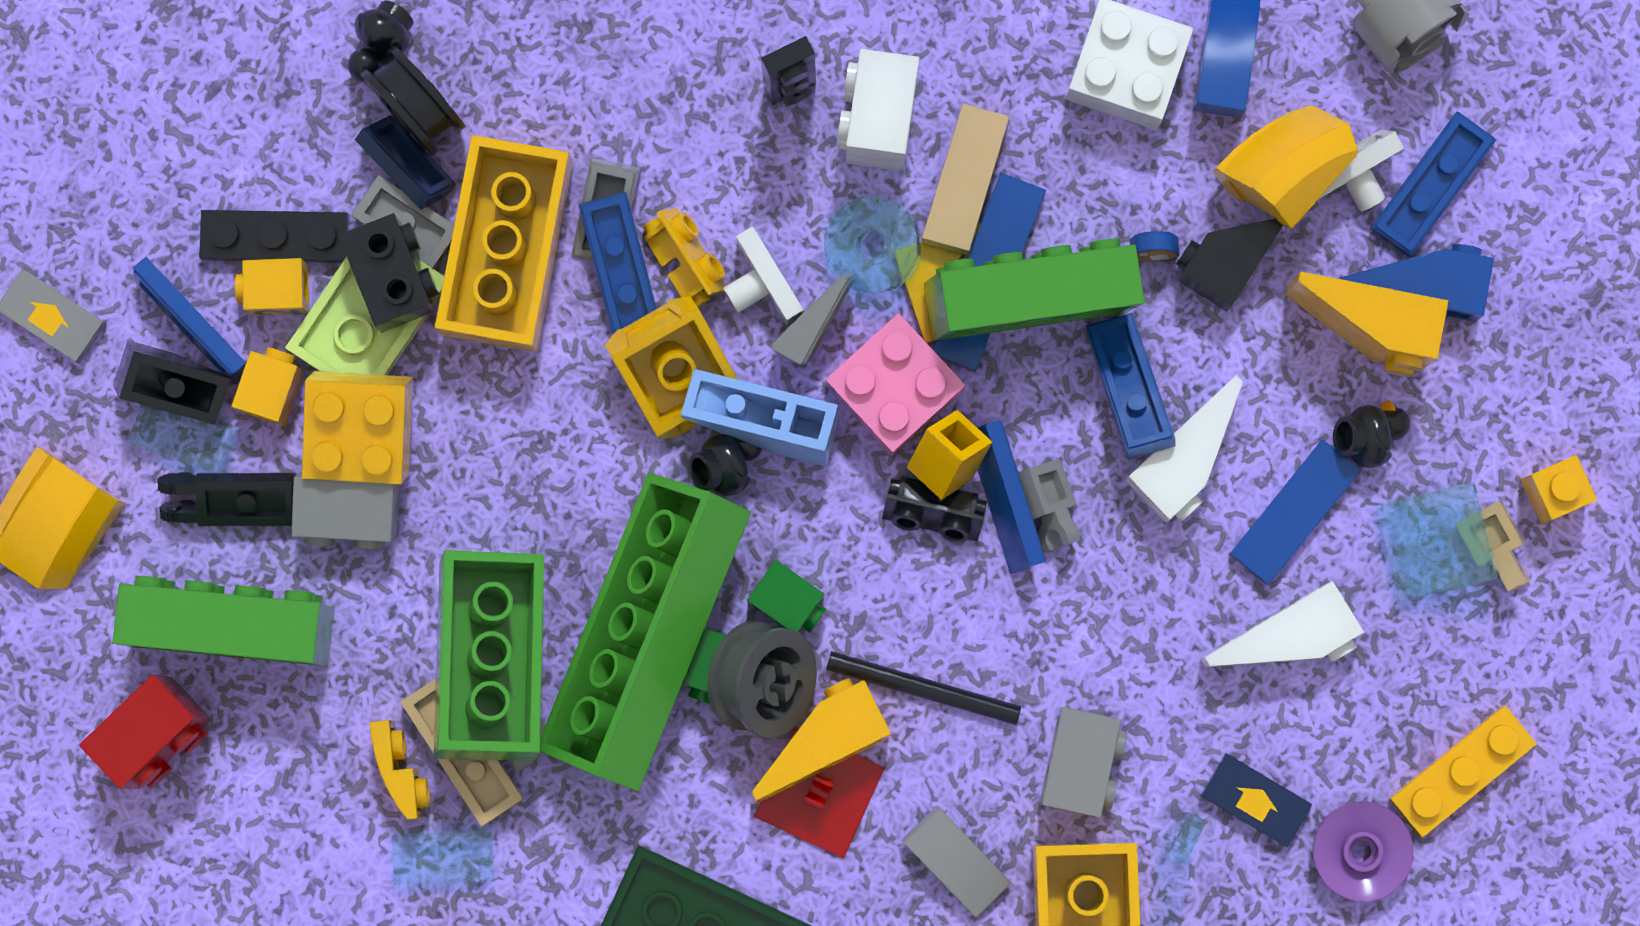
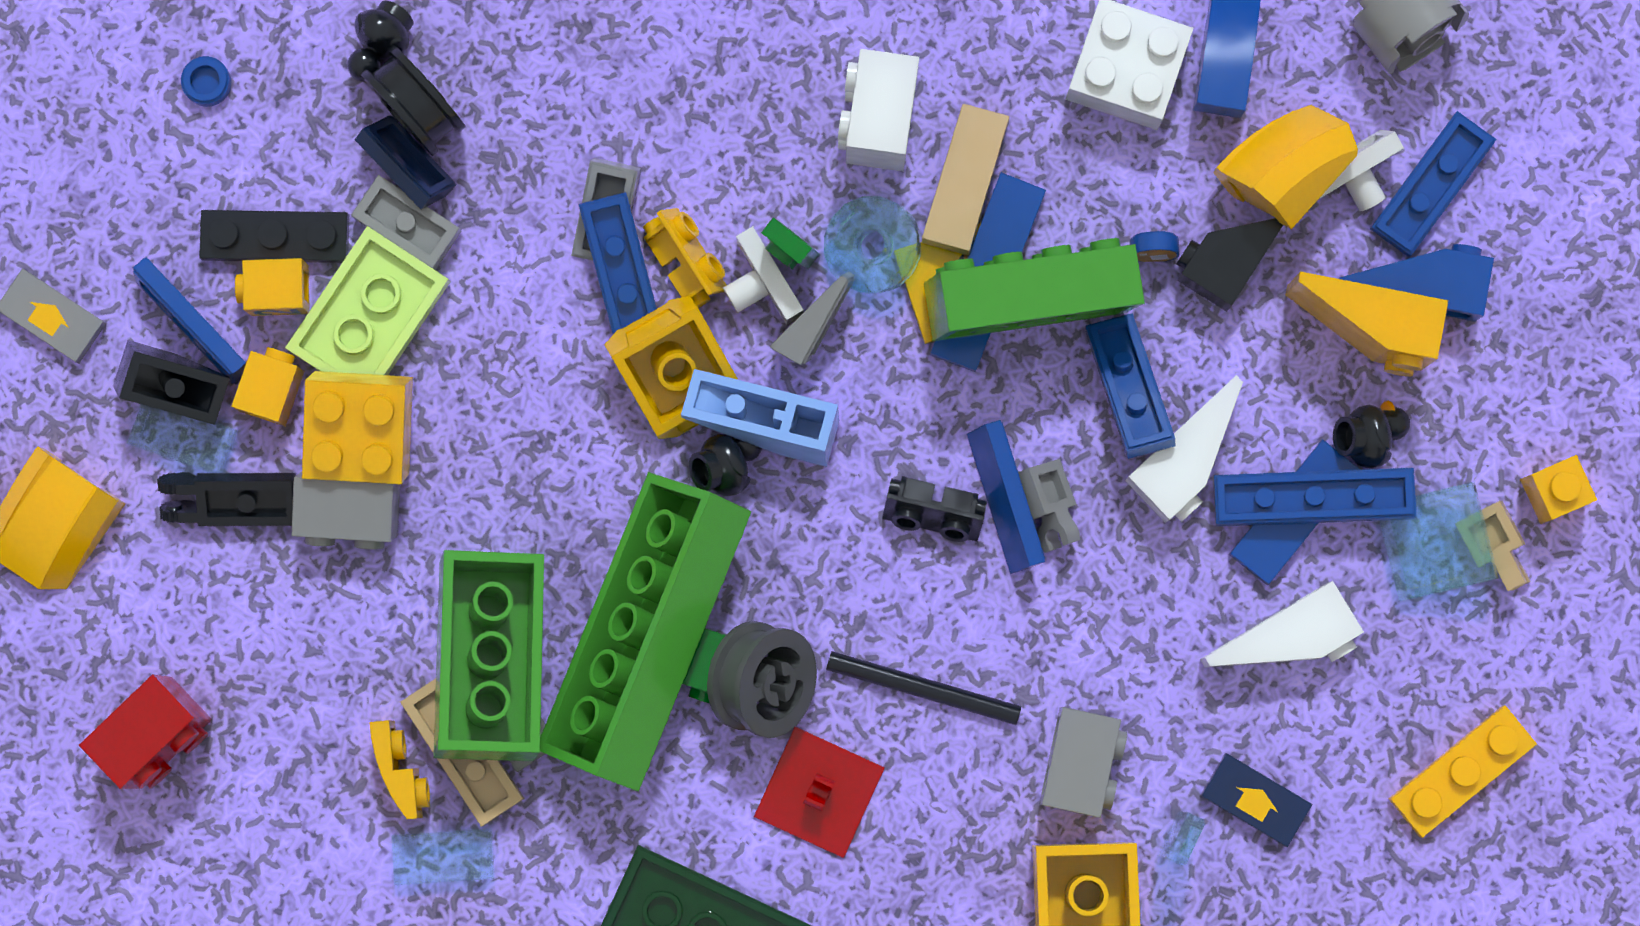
(206, 81): none -> blue tile
(221, 624): bright green brick -> none
(389, 272): black brick -> none
(504, 243): yellow brick -> none
(788, 246): none -> green plate
(788, 599): green brick -> none
(789, 72): black plate -> none
(831, 734): yellow slope -> none
(895, 385): bright pink brick -> none
(949, 454): yellow brick -> none
(956, 861): light grey slope -> none
(1315, 497): none -> blue tile
(1388, 856): medium lavender dish -> none

